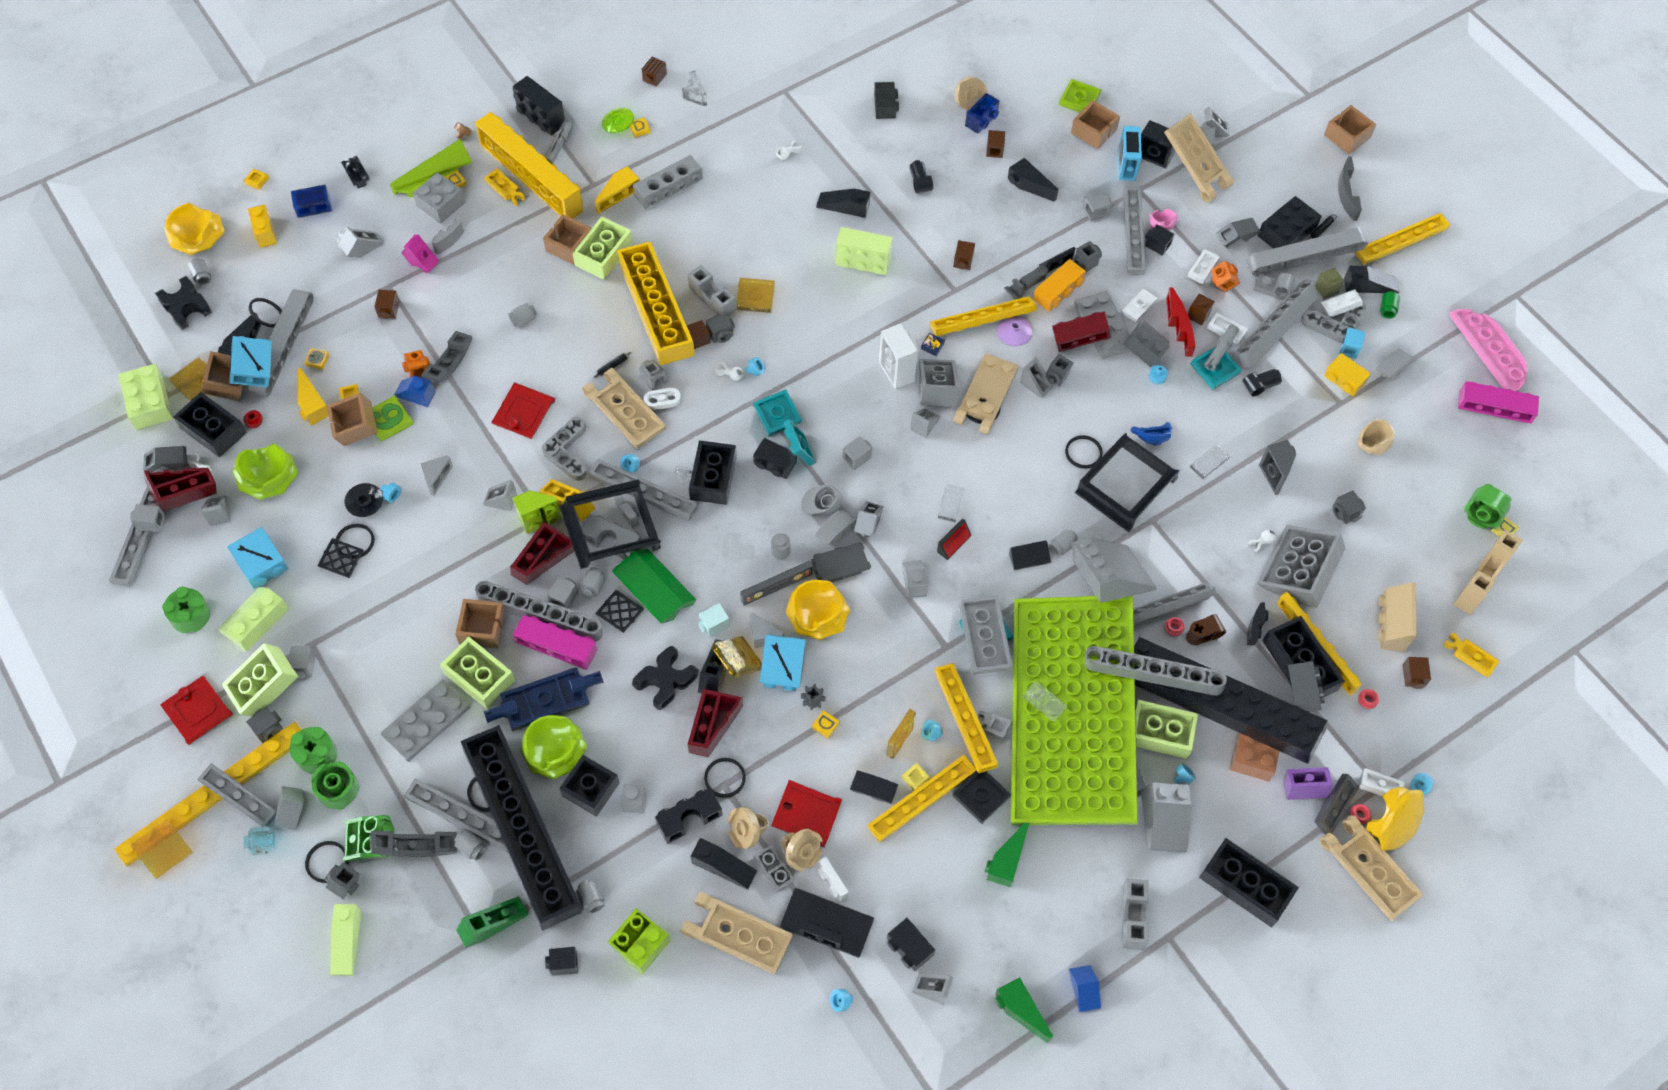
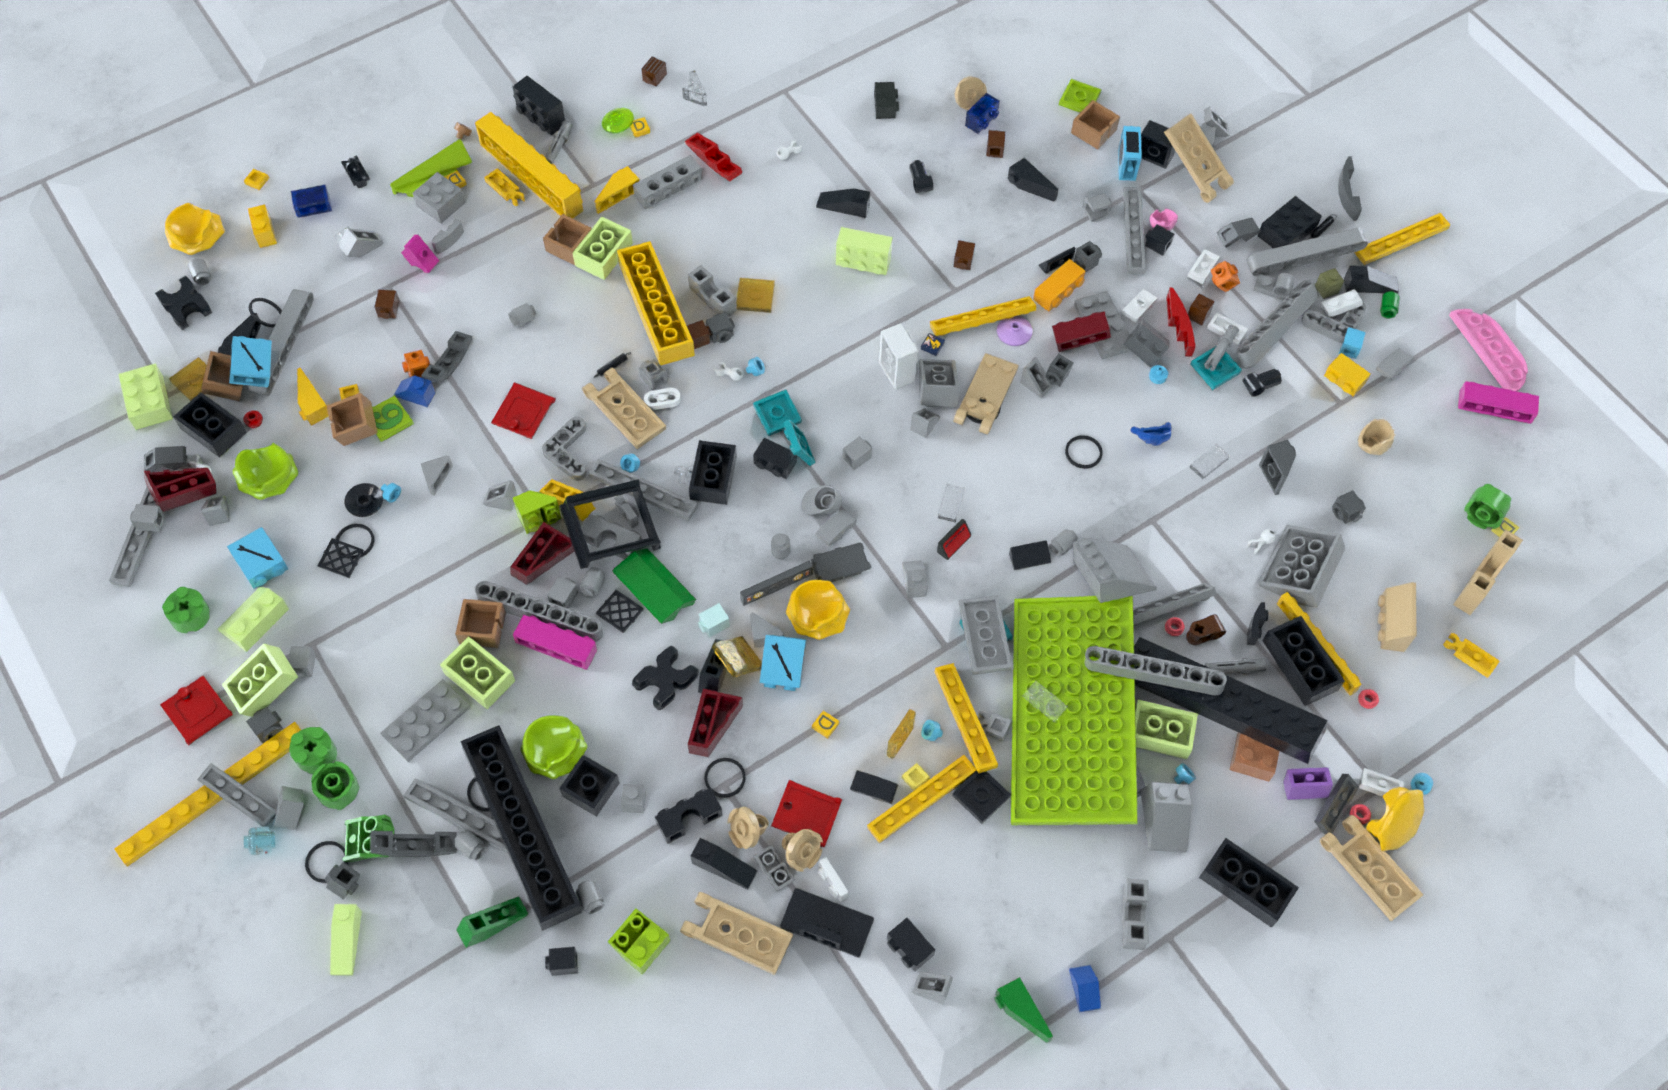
(161, 848): clear yellow tile -> none
(316, 358): tile -> none
(544, 697): dark blue plate -> none
(710, 154): none -> red slope
(813, 691): dark grey gear -> none
(840, 1000): medium azure tile -> none
(868, 519): slope -> none
(1005, 860): green slope -> none
(1020, 286): dark grey piece -> none
(1108, 506): black piece -> none
(1239, 666): none -> light grey pin
(1304, 686): dark grey brick -> none
(1350, 129): medium nougat piece -> none
(1416, 672): reddish brown brick -> none

